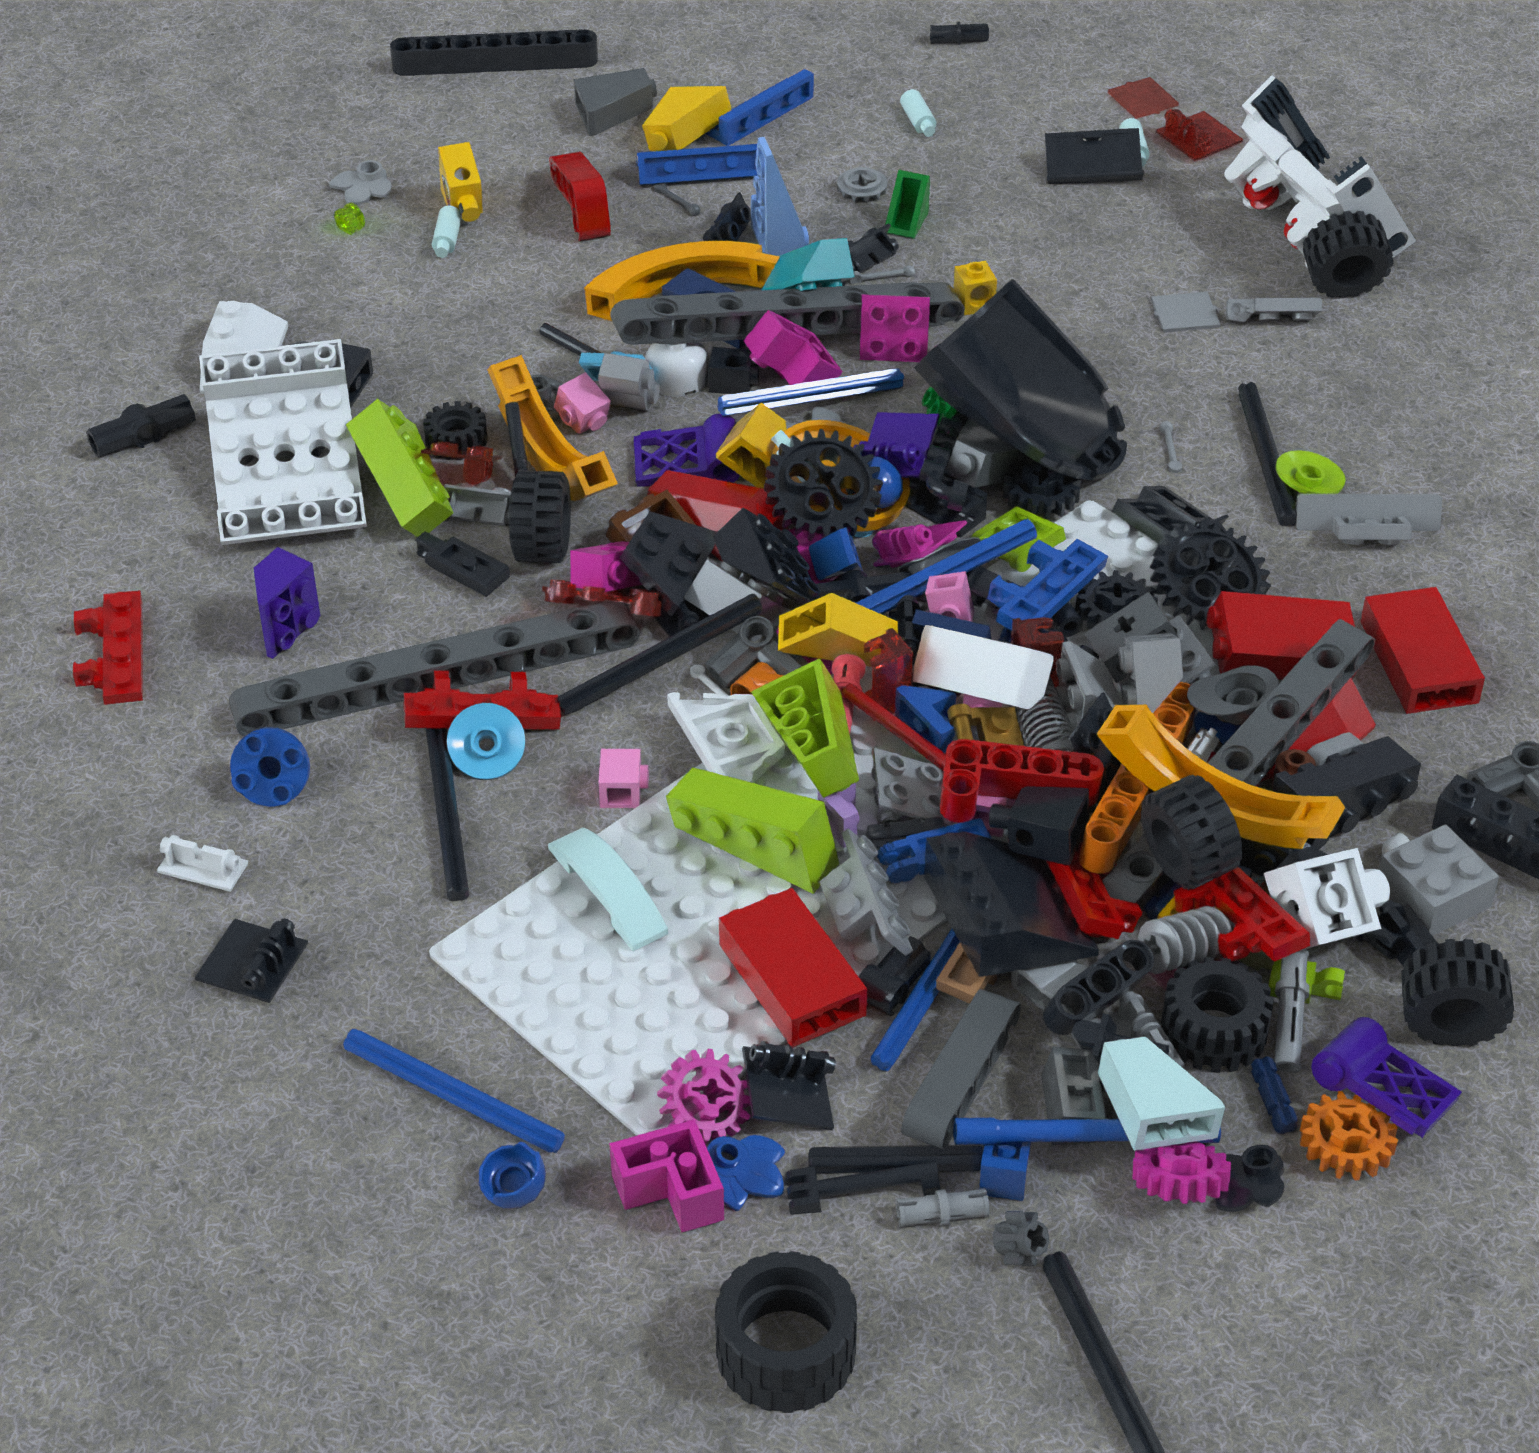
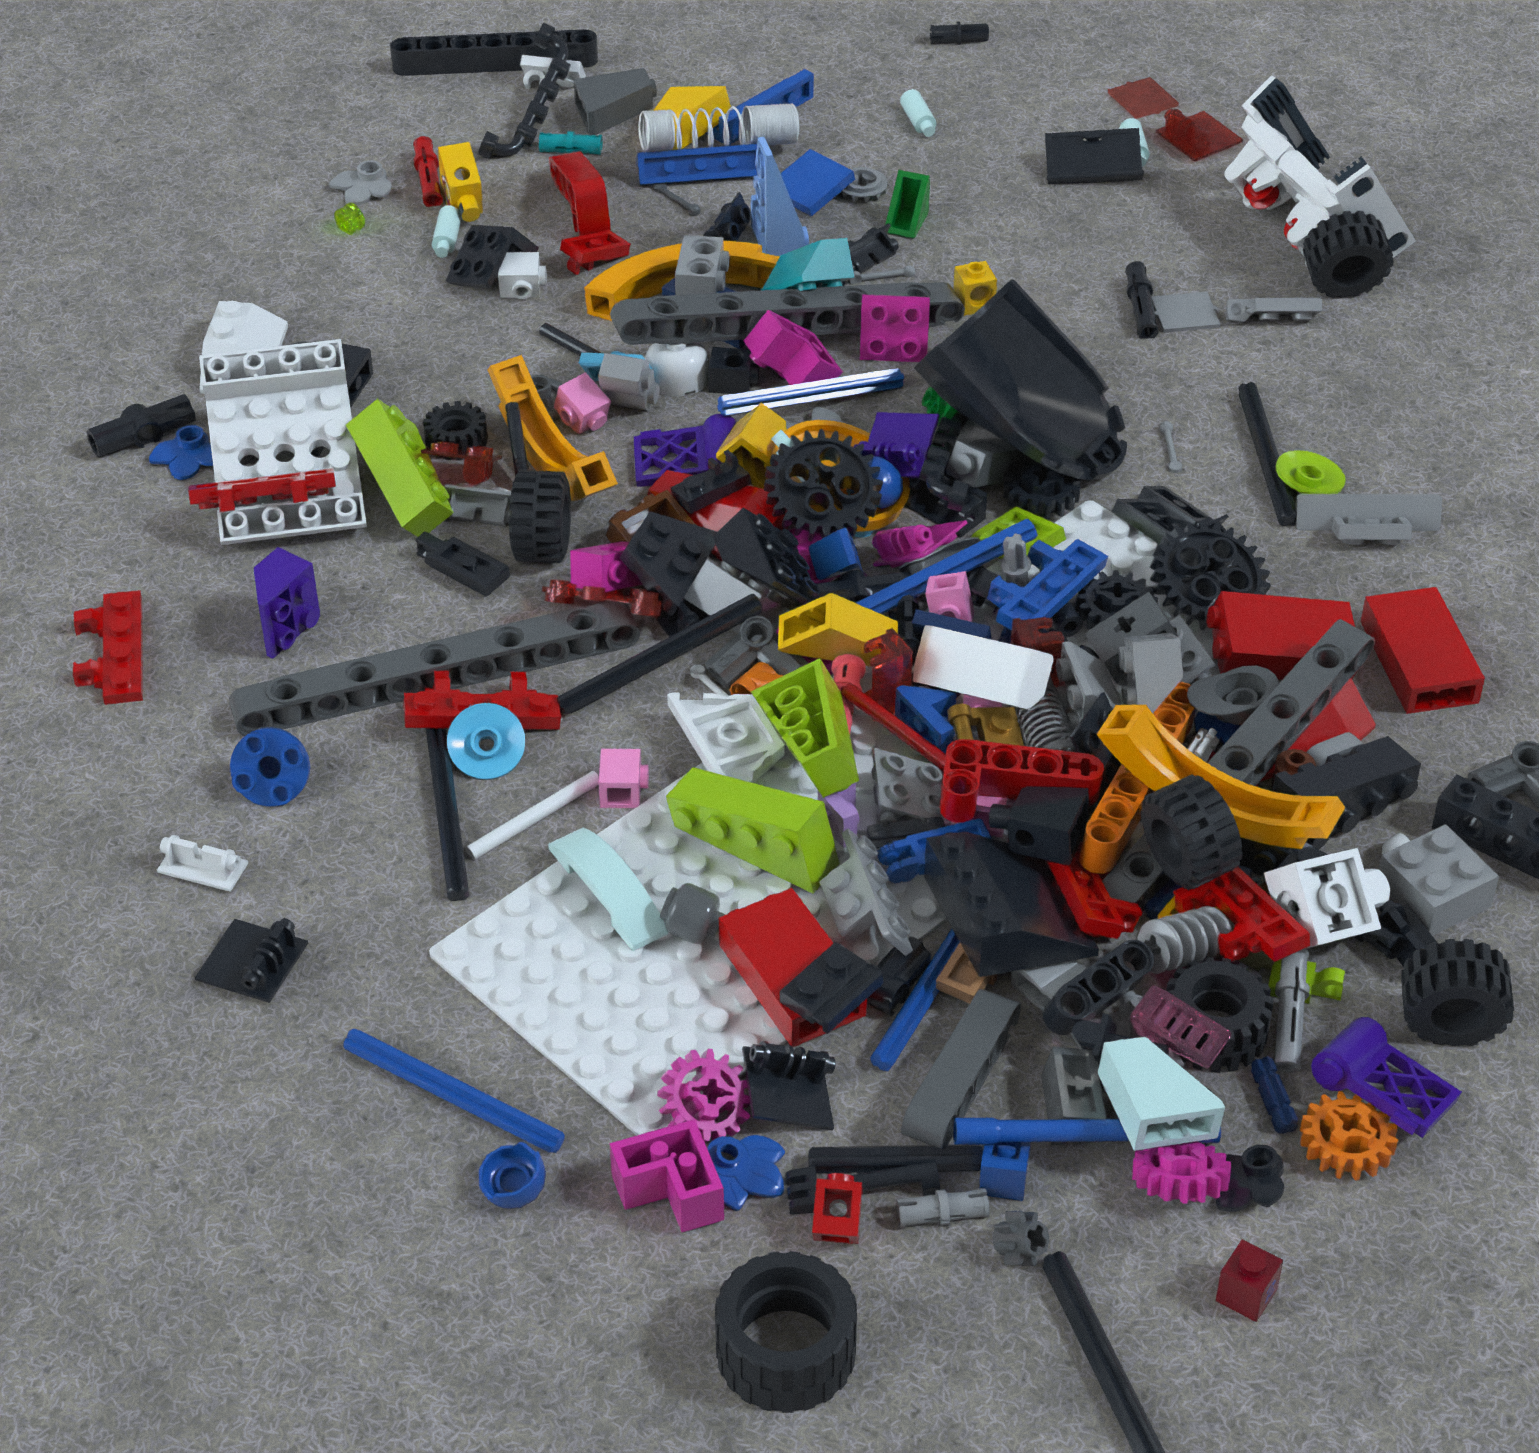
(184, 453): none -> blue plate
(246, 491): none -> red hinge
(425, 153): none -> red pin
(484, 253): none -> black bracket
(521, 275): none -> white brick
(532, 815): none -> white bar
(536, 110): none -> black bar
(537, 67): none -> white plate
(570, 143): none -> teal pin
(593, 247): none -> red plate
(691, 913): none -> dark grey head
(701, 265): none -> light grey brick
(708, 487): none -> black plate
(774, 122): none -> white piece
(815, 181): none -> blue tile
(831, 987): none -> black plate
(833, 1190): none -> red brick
(1015, 561): none -> light grey axle
(1140, 292): none -> black pin
(1159, 1008): none -> clear pink slope
(1249, 1280): none -> dark red brick

